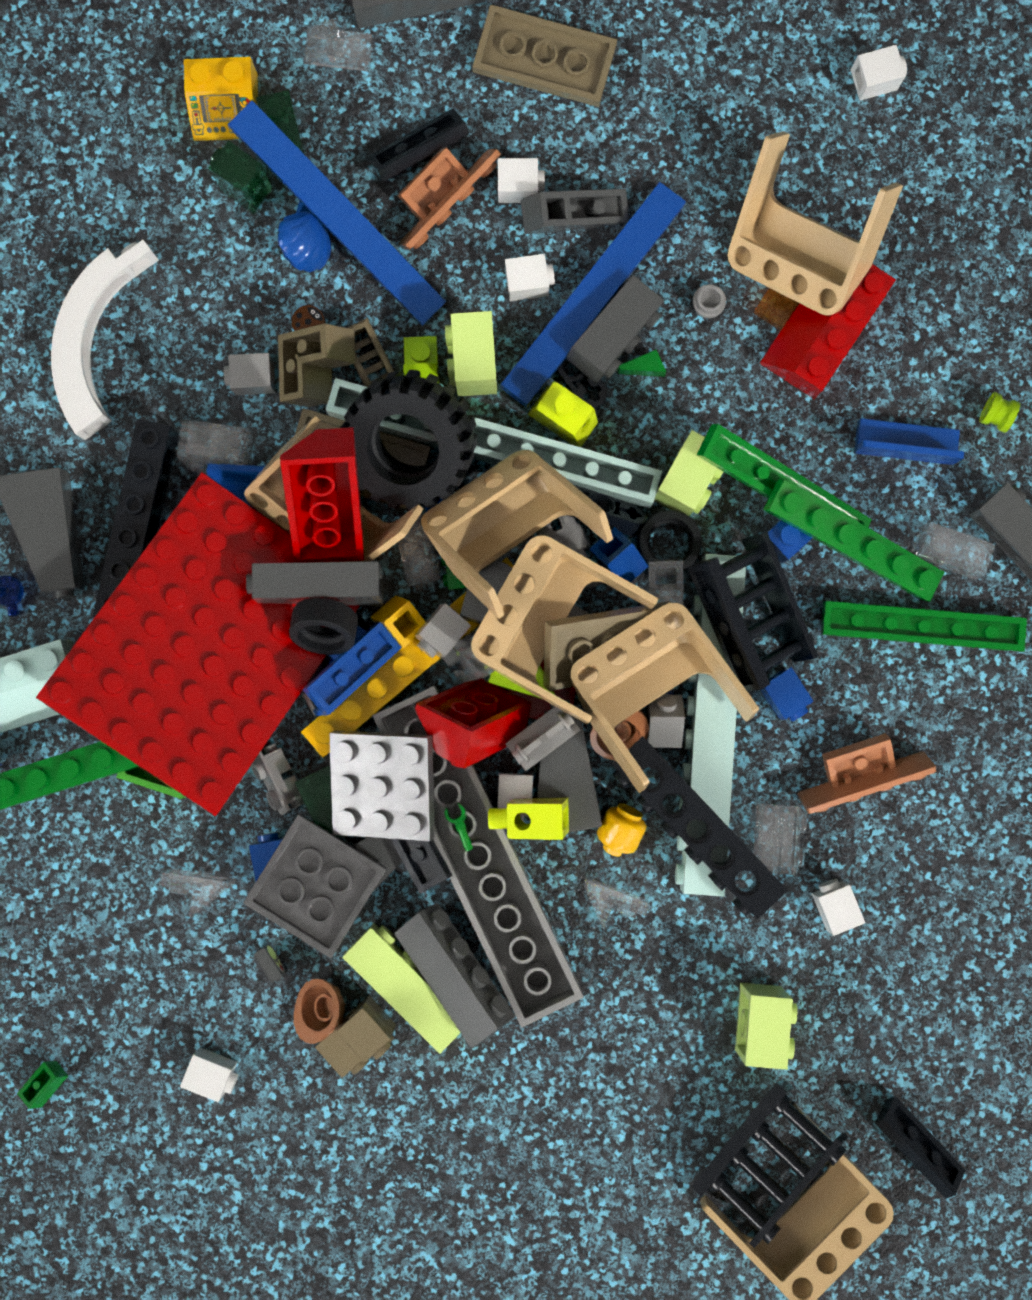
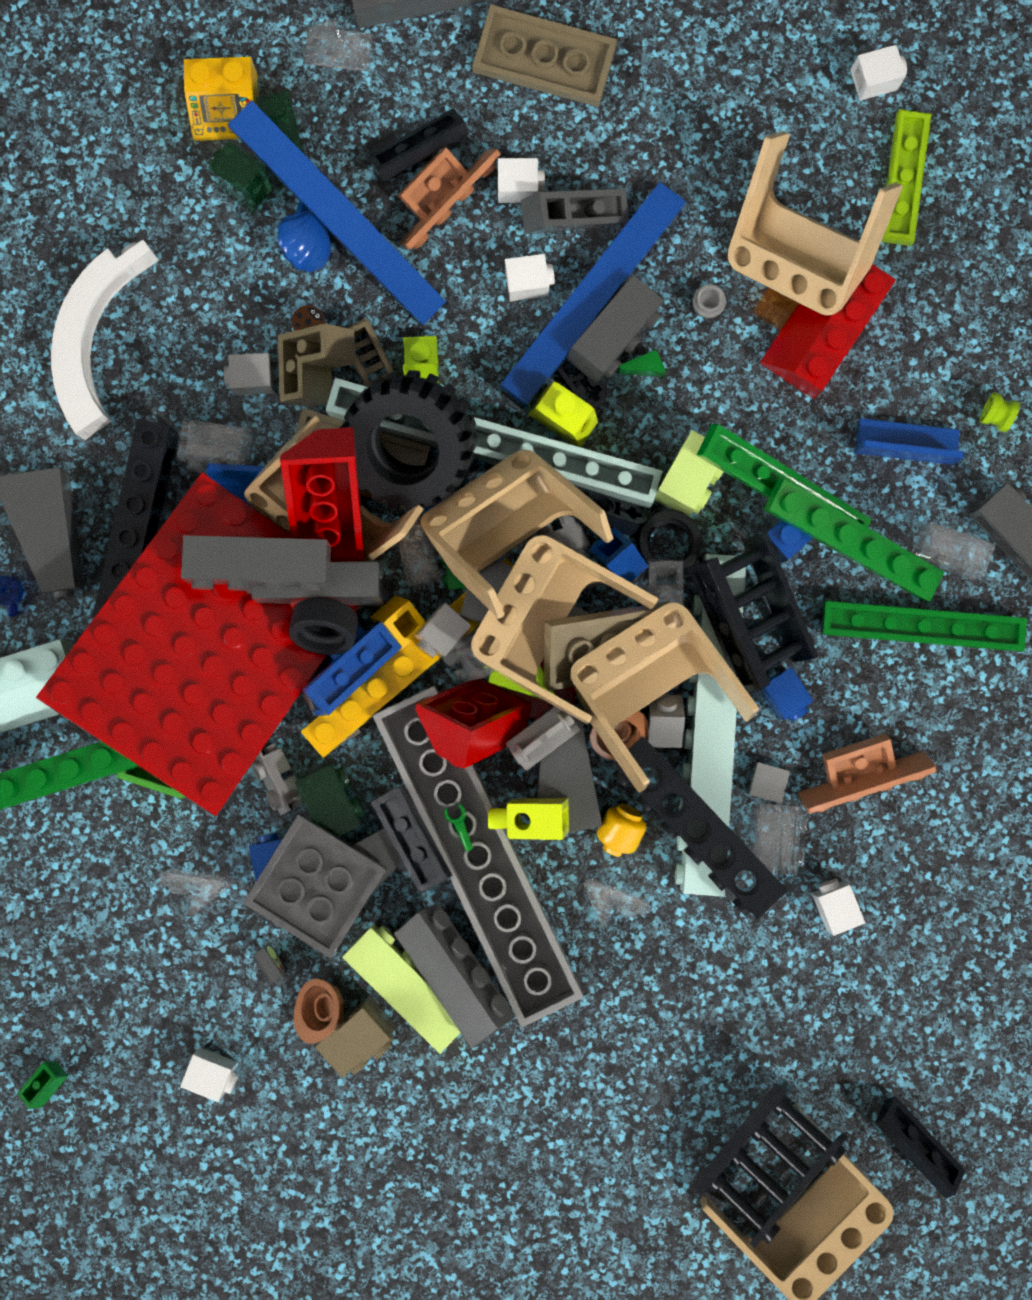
(256, 562): none -> dark grey brick
(382, 785): plate -> none
(473, 360): yellowish green brick -> none
(514, 787): white brick -> none
(765, 1026): yellowish green brick -> none
(768, 782): none -> light grey tile
(907, 169): none -> lime tile

